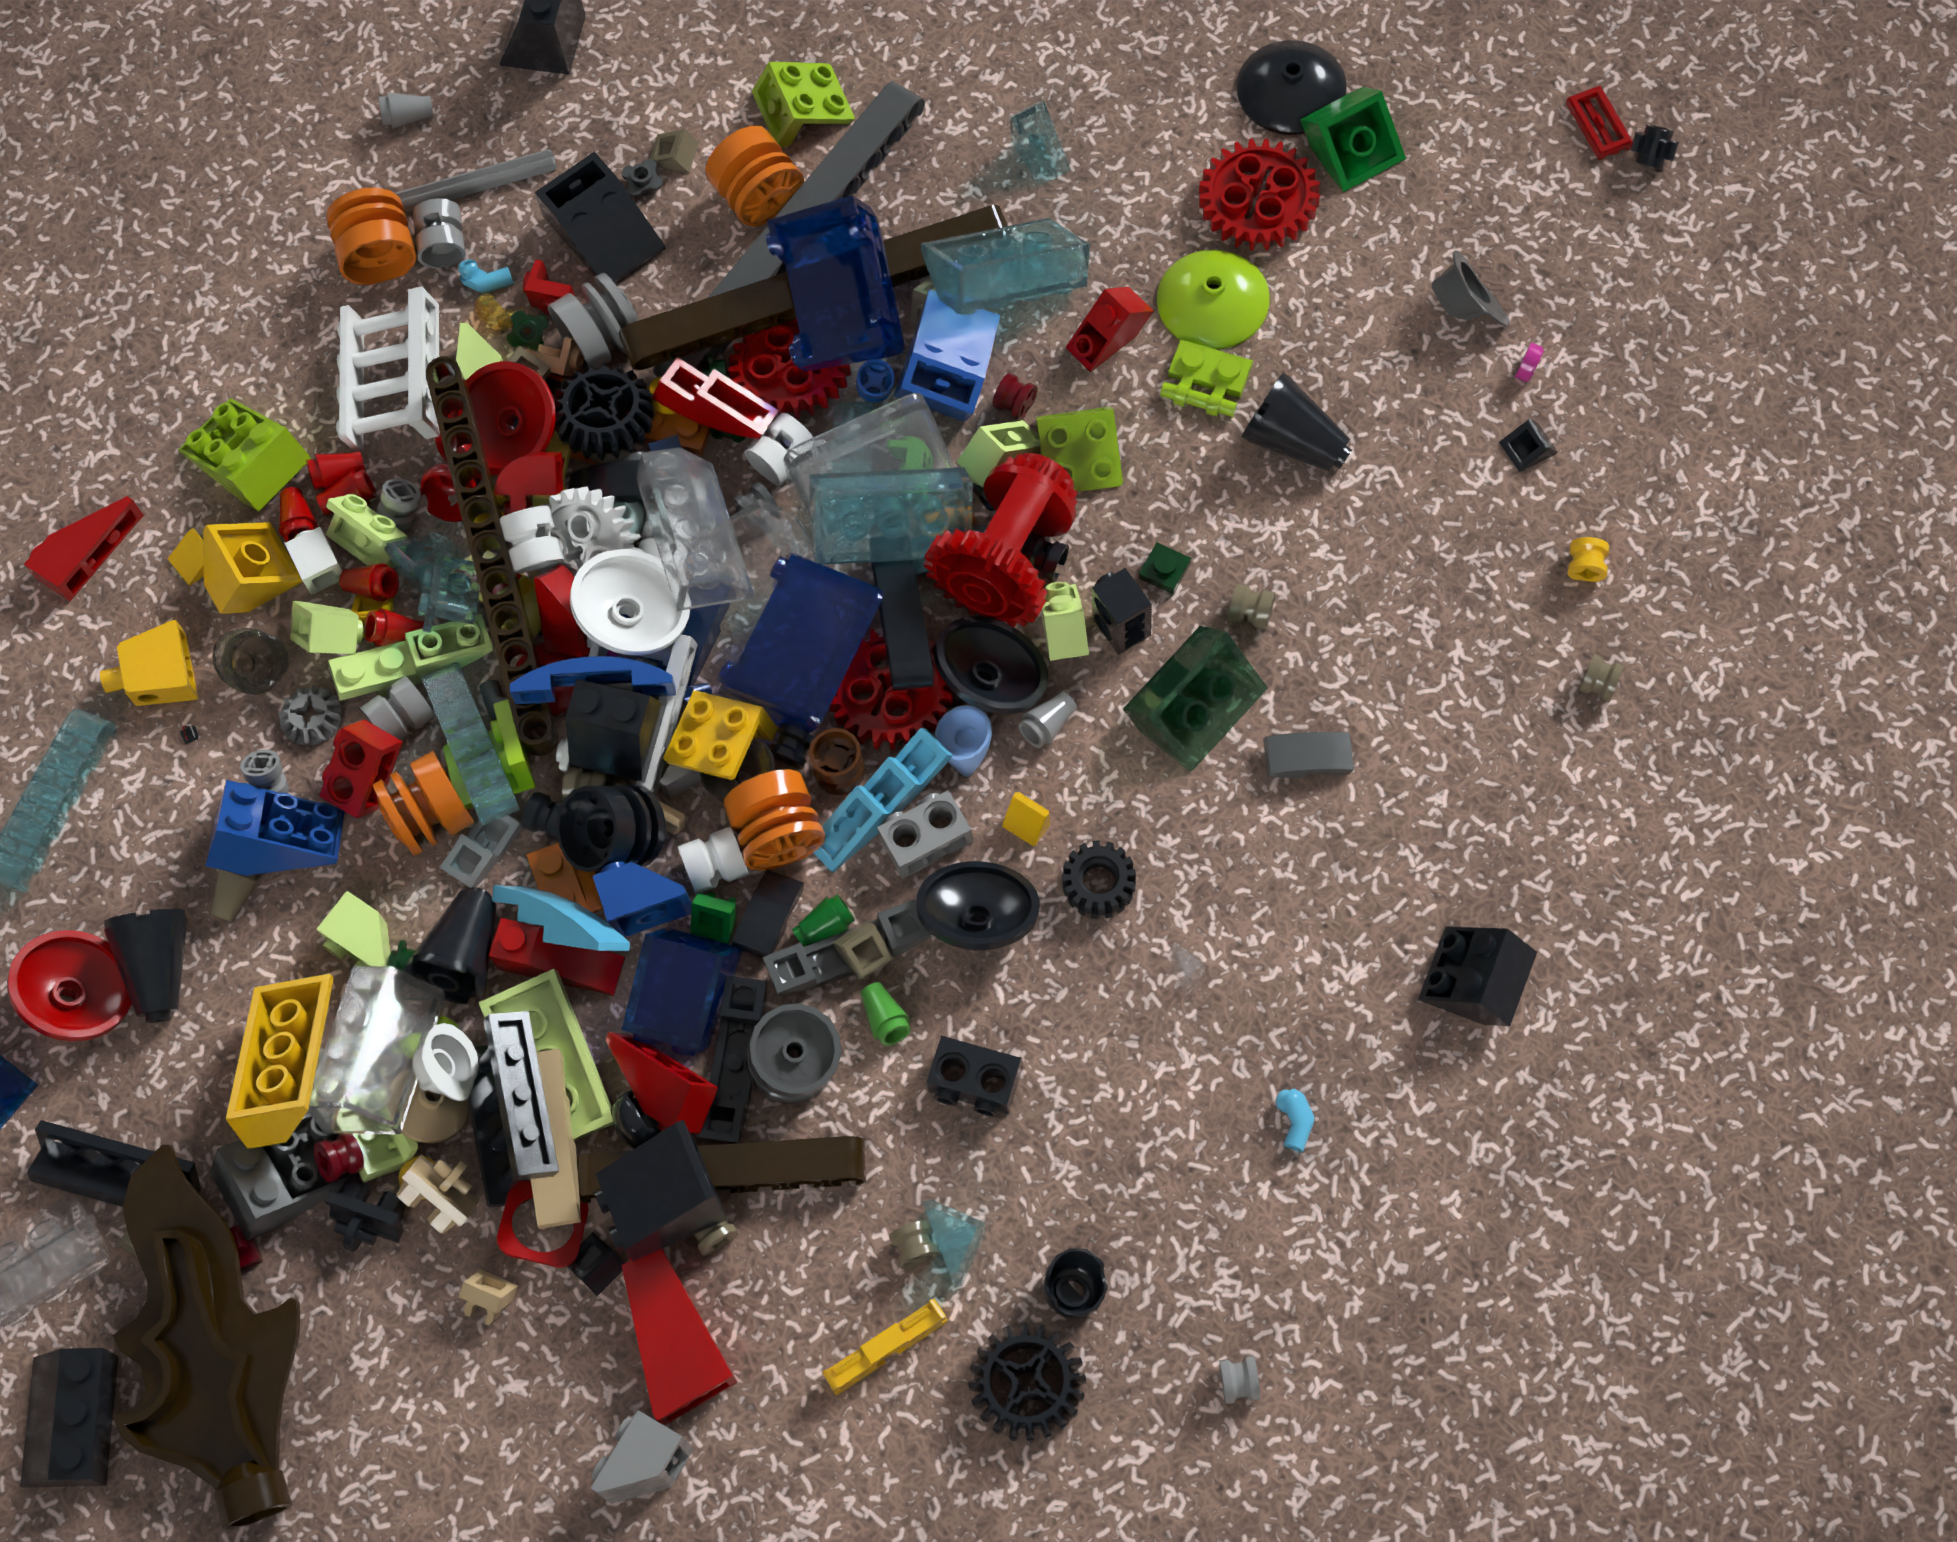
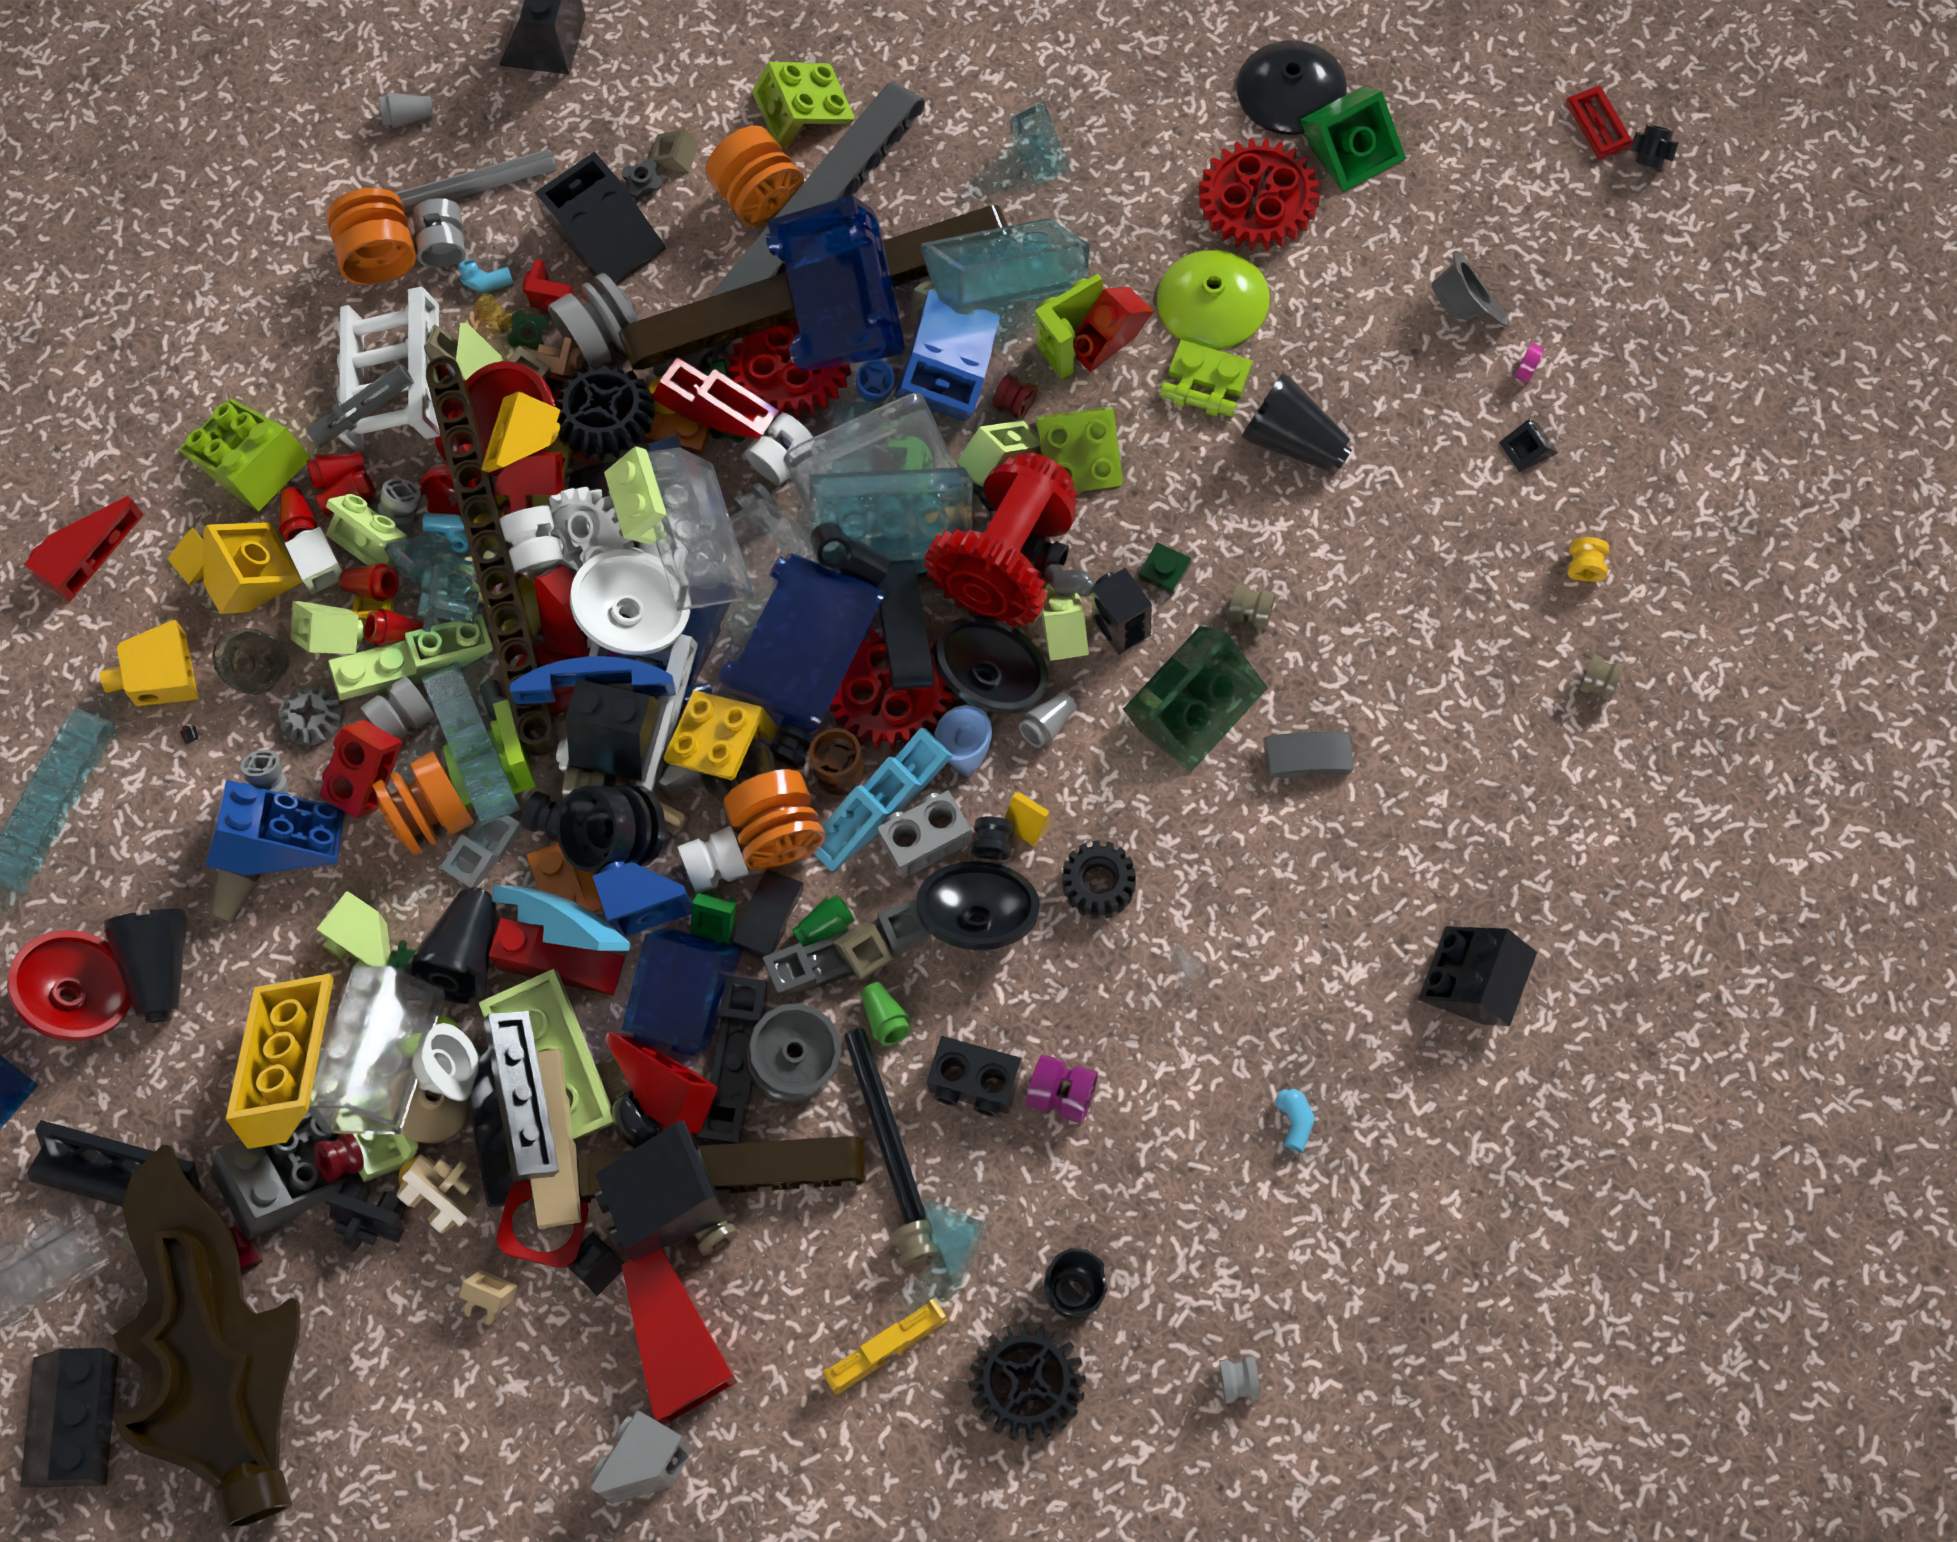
(323, 431): none -> dark grey pin
(440, 344): none -> dark tan slope
(451, 526): none -> medium azure arm
(520, 430): none -> yellow slope
(635, 496): none -> yellowish green bracket
(850, 555): none -> black piece
(884, 1126): none -> black axle
(992, 838): none -> black wheel
(1048, 1083): none -> magenta wheel
(1060, 318): none -> lime bracket
(1069, 581): none -> dark grey arm

